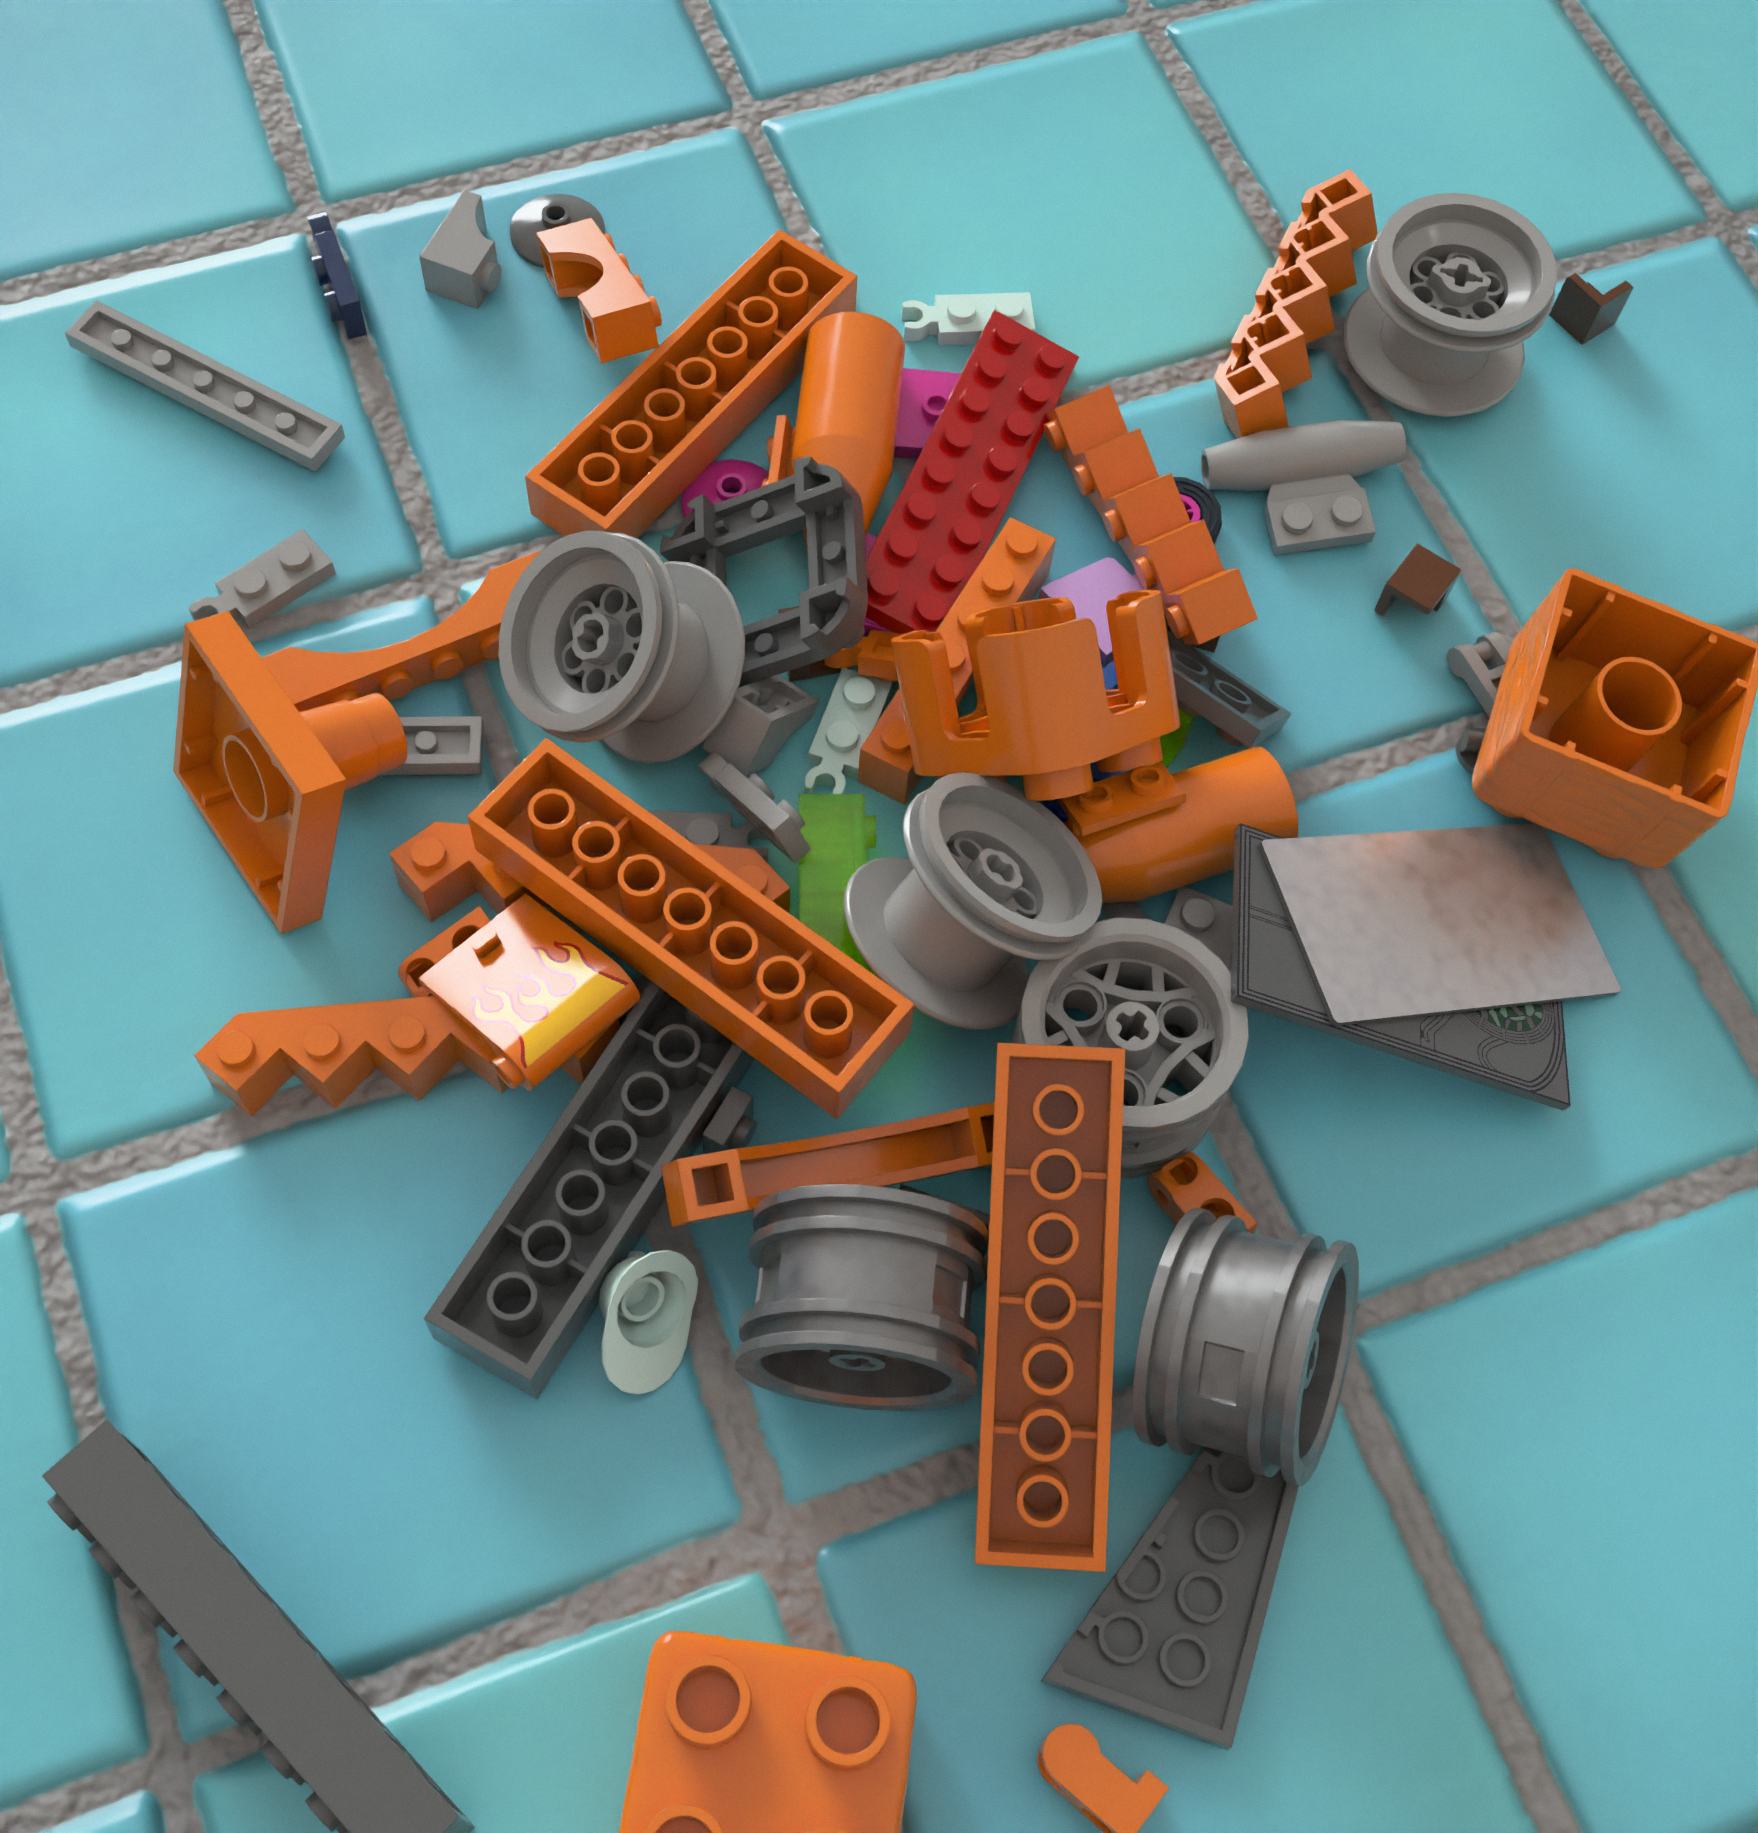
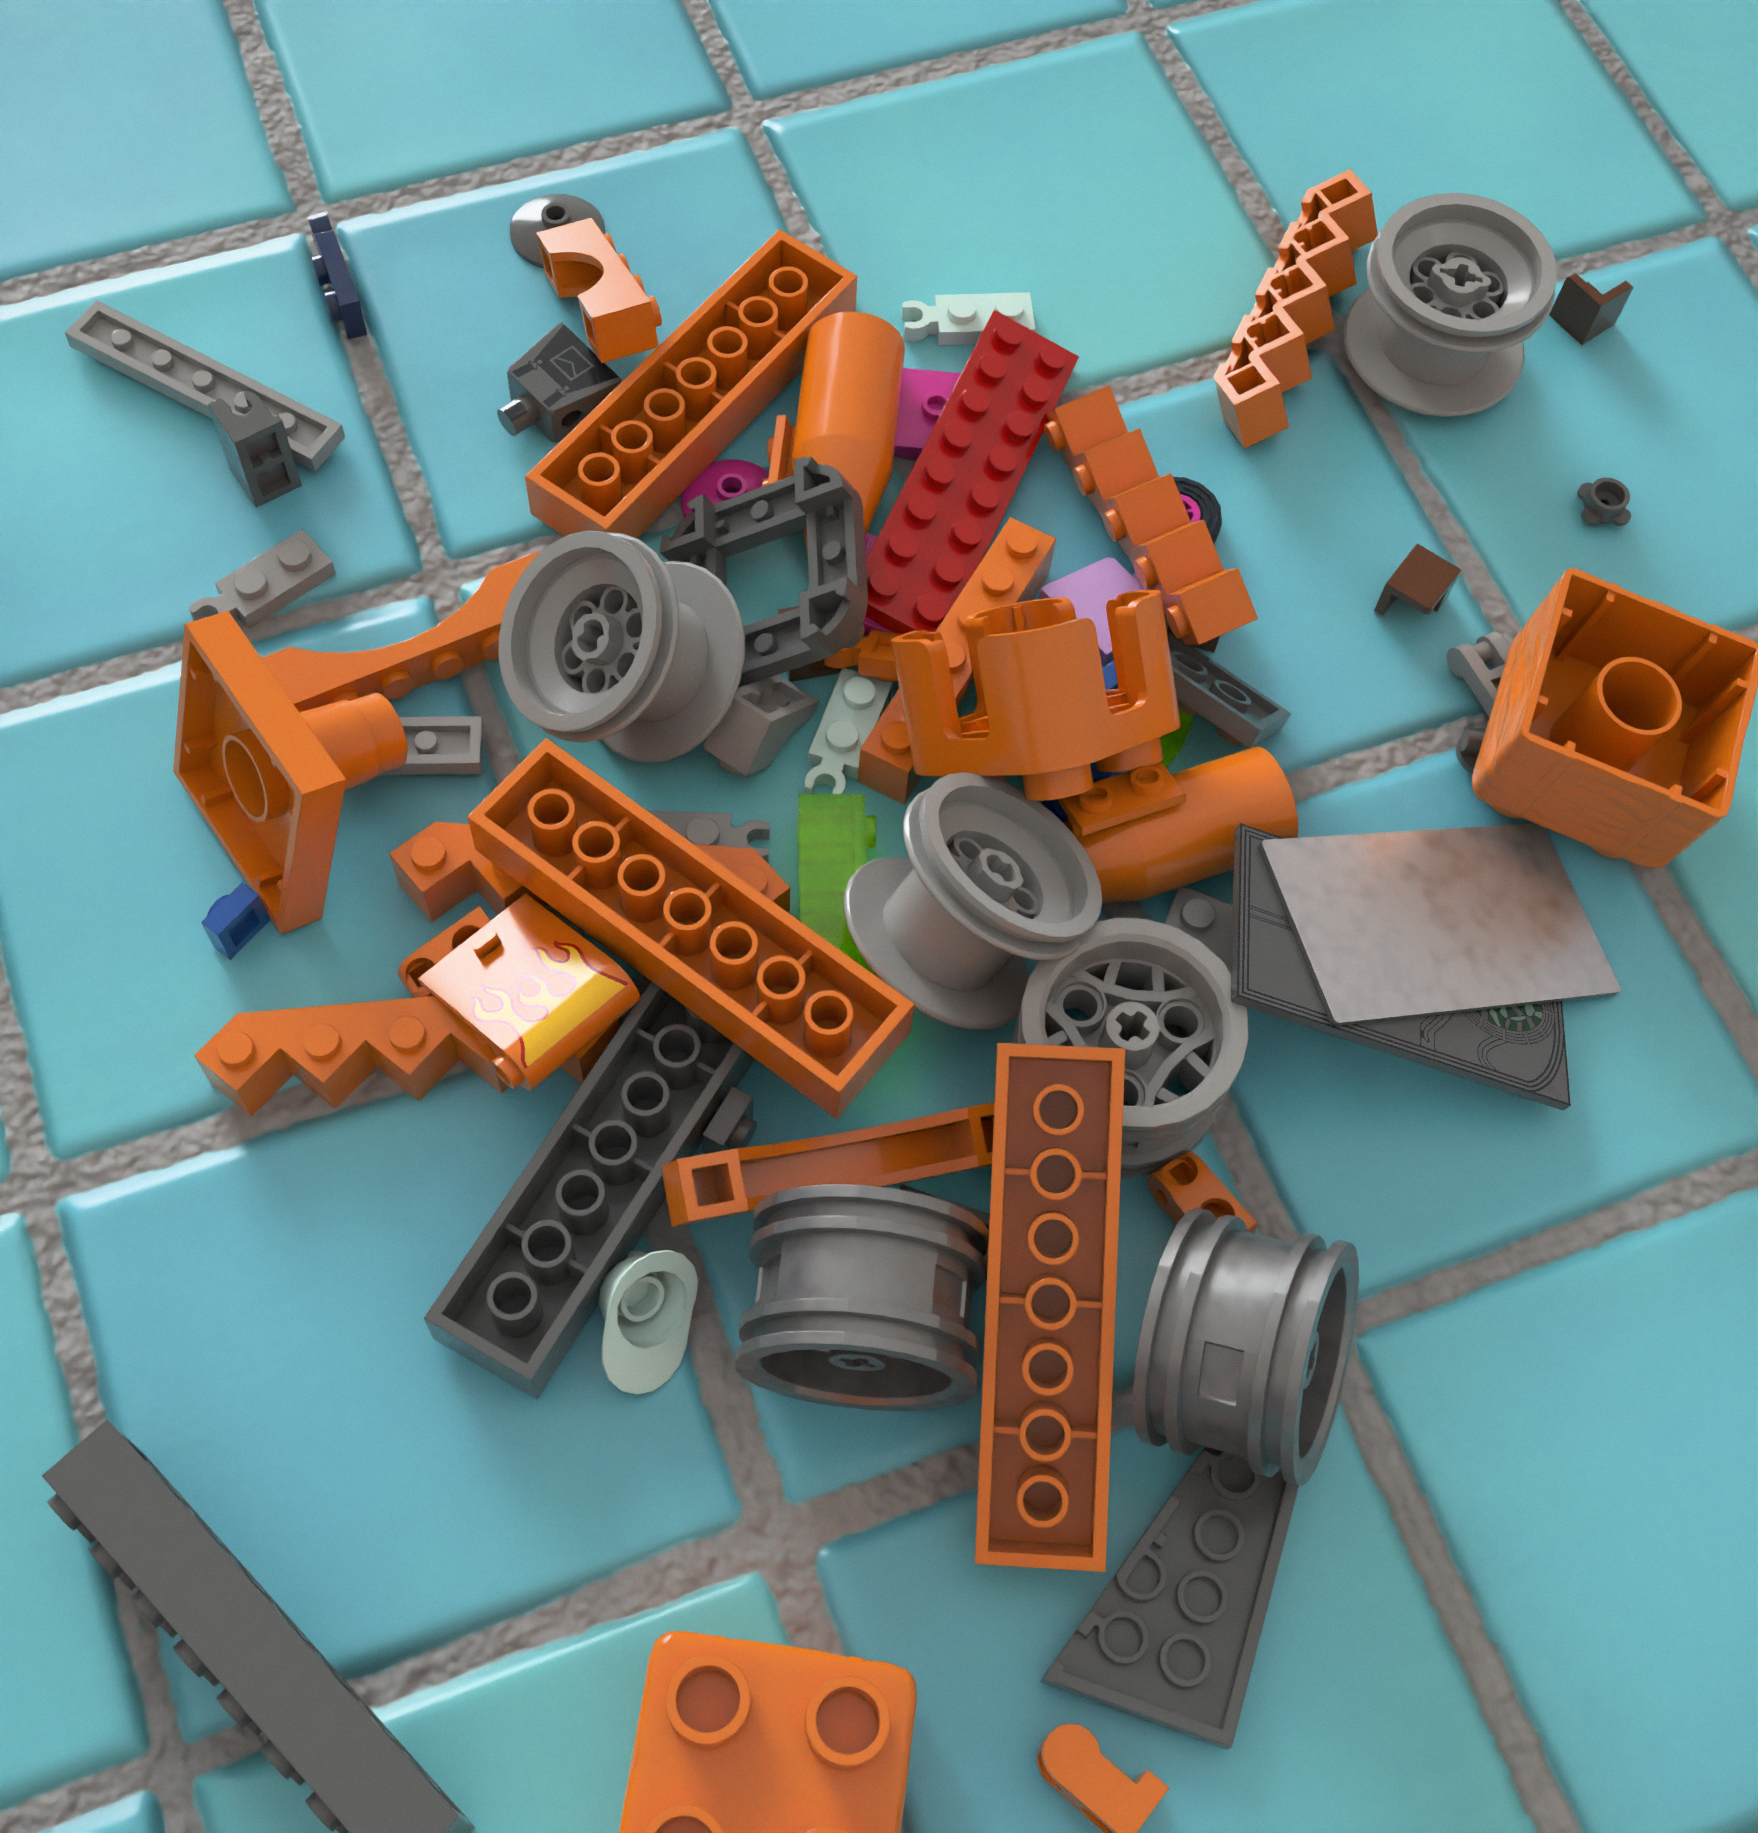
(235, 920): none -> blue plate
(256, 449): none -> dark grey hinge
(459, 258): light grey arch -> none
(555, 385): none -> dark grey torso
(755, 803): light grey plate -> none
(1308, 478): light grey plate -> none
(1605, 502): none -> dark grey plate

